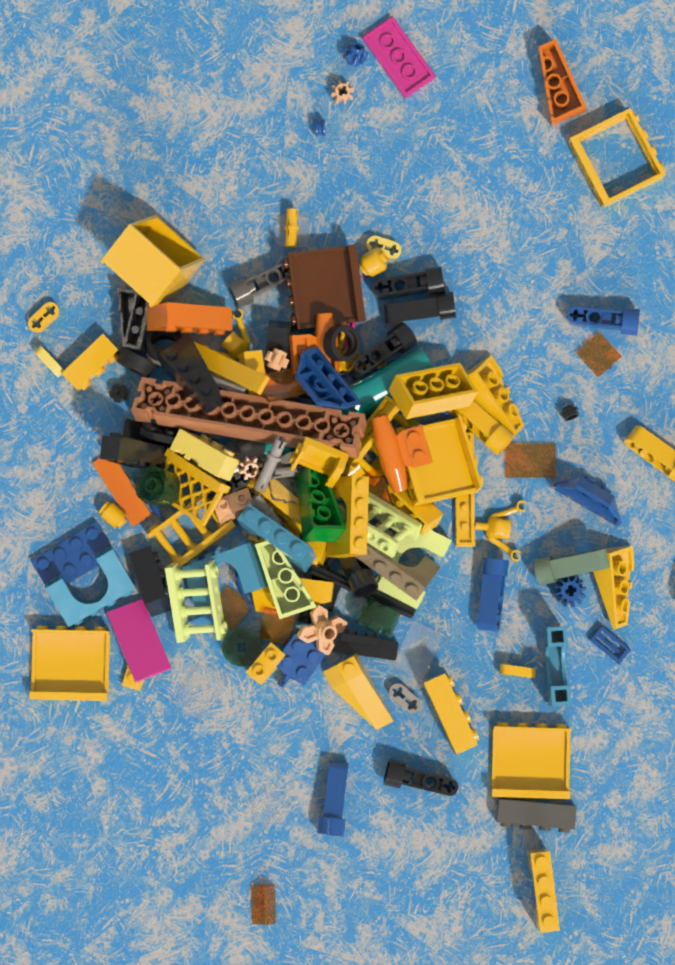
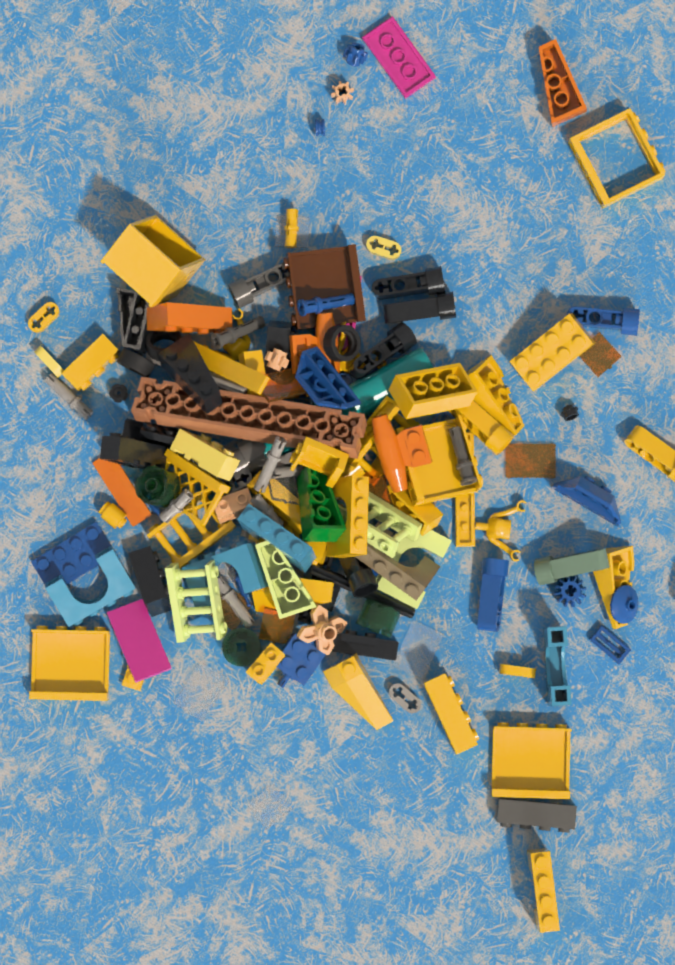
(74, 401): none -> light grey pin
(176, 506): none -> light grey pin
(231, 334): none -> dark grey pin
(235, 604): none -> light grey pin
(255, 468): light nougat gear -> none
(263, 904): clear orange slope -> none
(317, 305): none -> blue pin
(332, 820): blue beam -> none
(373, 262): yellow head -> none
(398, 774): black beam -> none
(463, 464): none -> dark grey pin
(552, 352): none -> yellow brick
(624, 604): none -> blue dish

